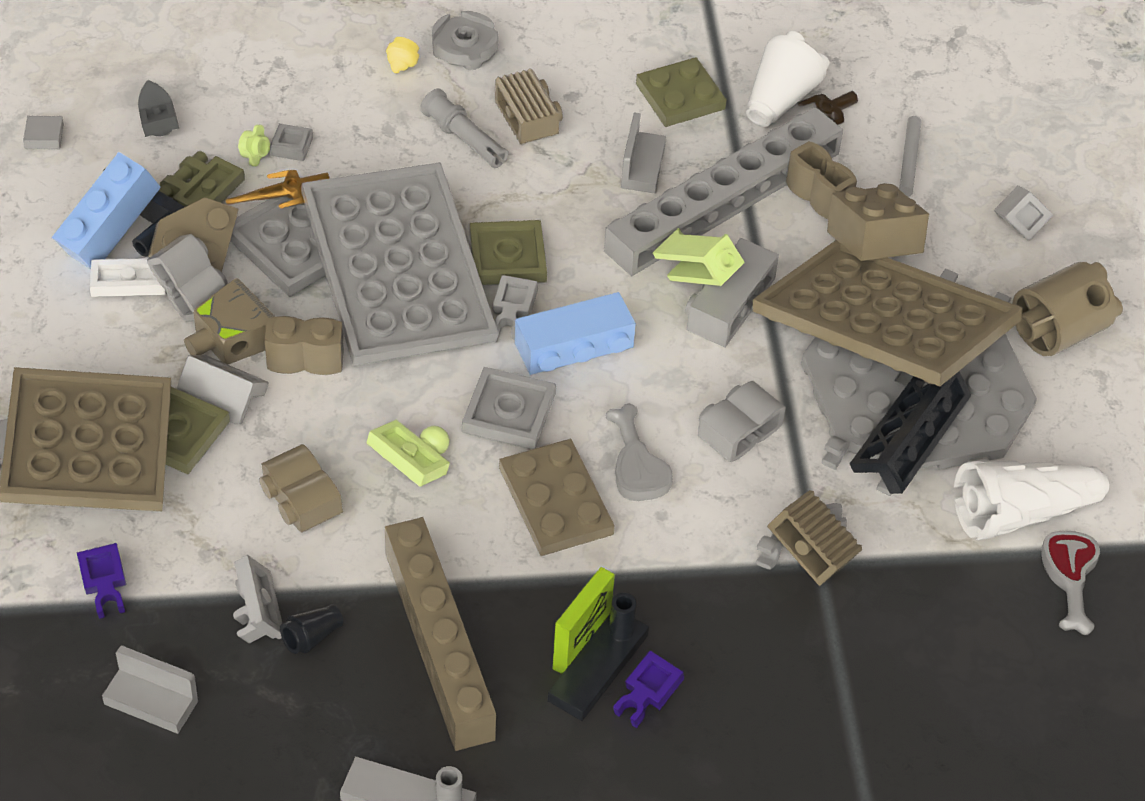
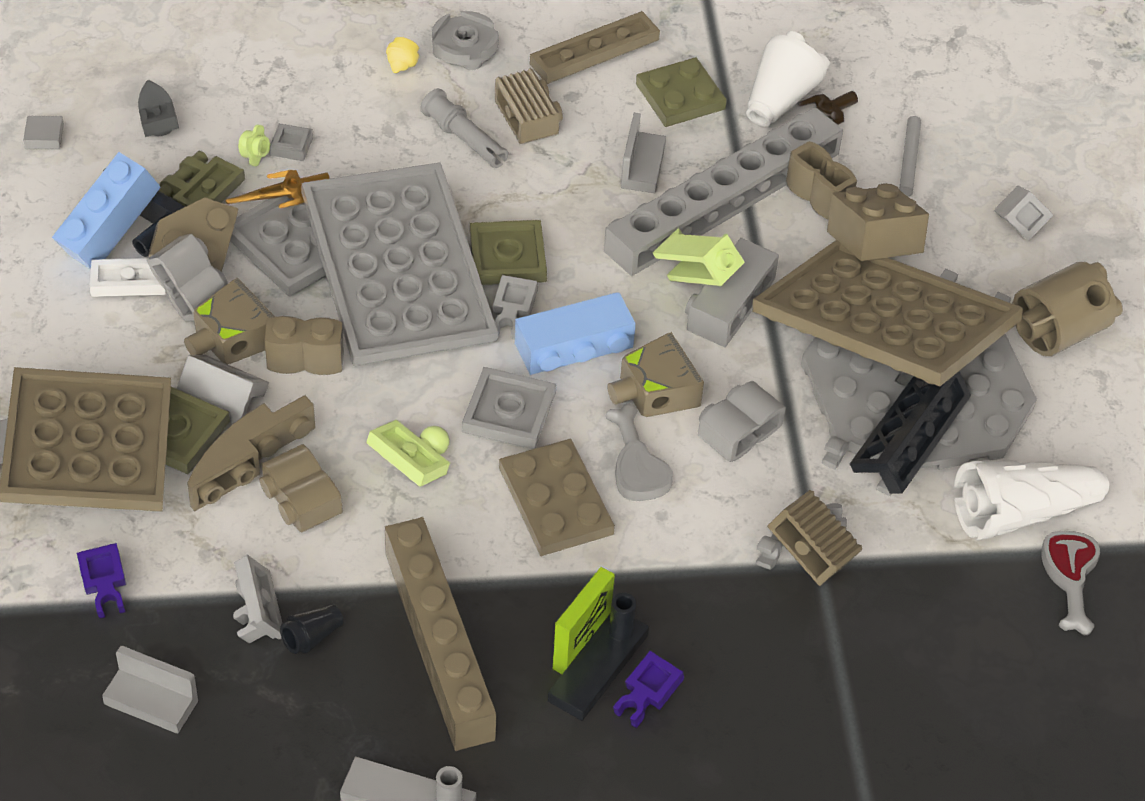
(236, 453): none -> dark tan slope
(594, 47): none -> dark tan plate
(658, 379): none -> dark tan torso

